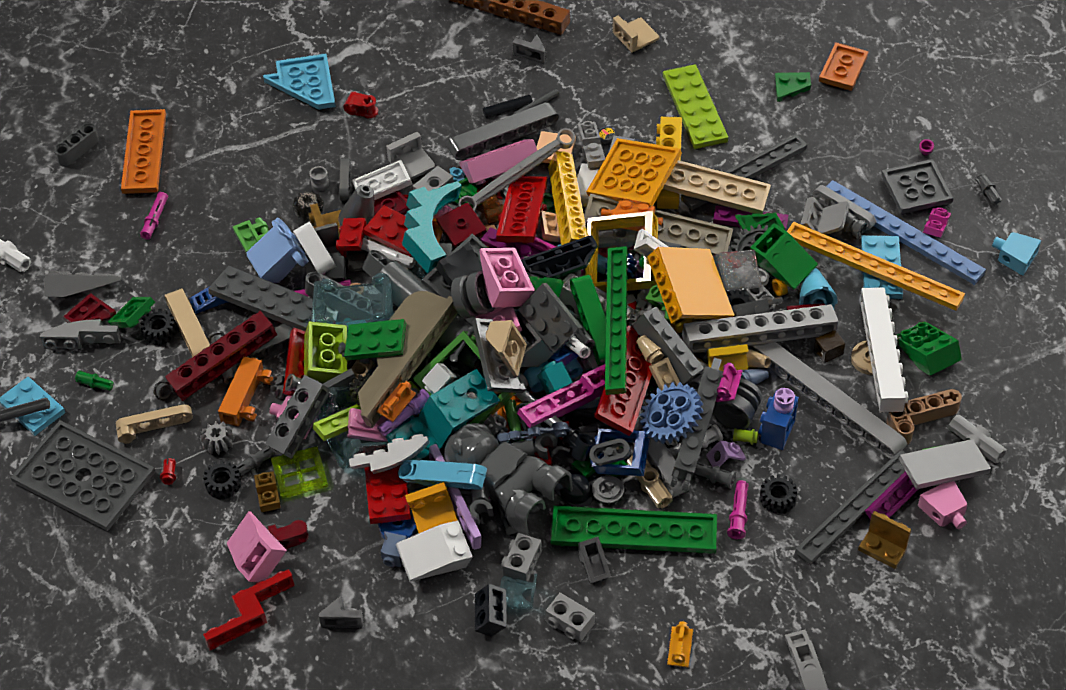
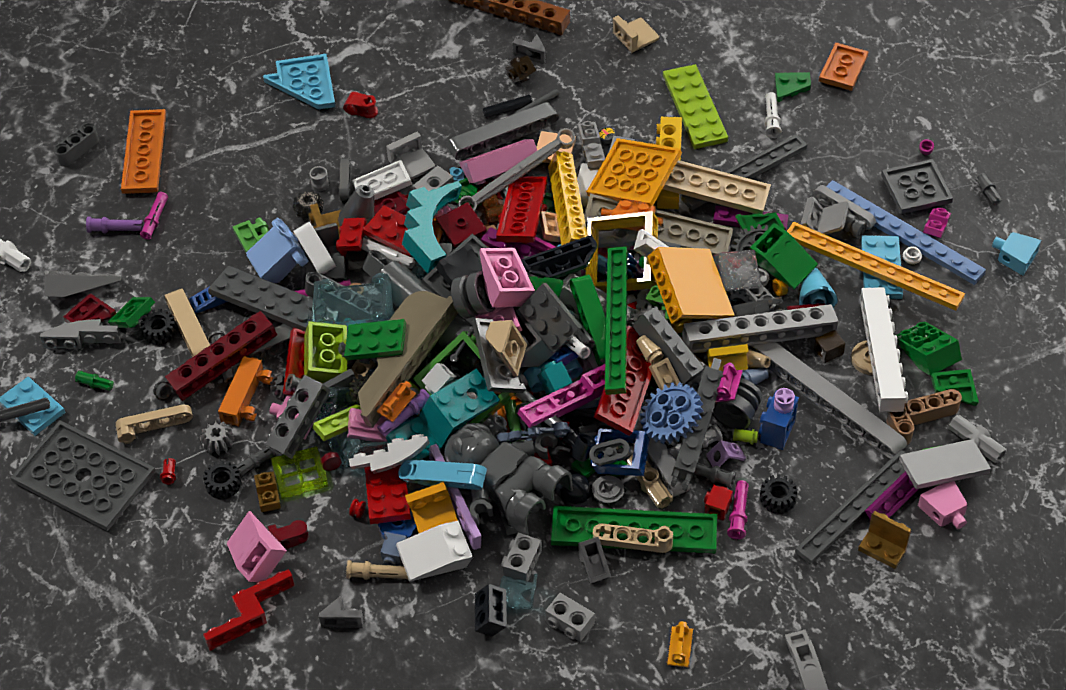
(116, 225): none -> medium lavender pin
(331, 461): none -> dark red tile
(357, 508): none -> red bush
(369, 570): none -> tan pin
(520, 69): none -> dark brown brick
(662, 537): none -> tan beam
(718, 501): none -> red brick
(771, 102): none -> white pin
(912, 255): none -> white plate
(958, 380): none -> green wing

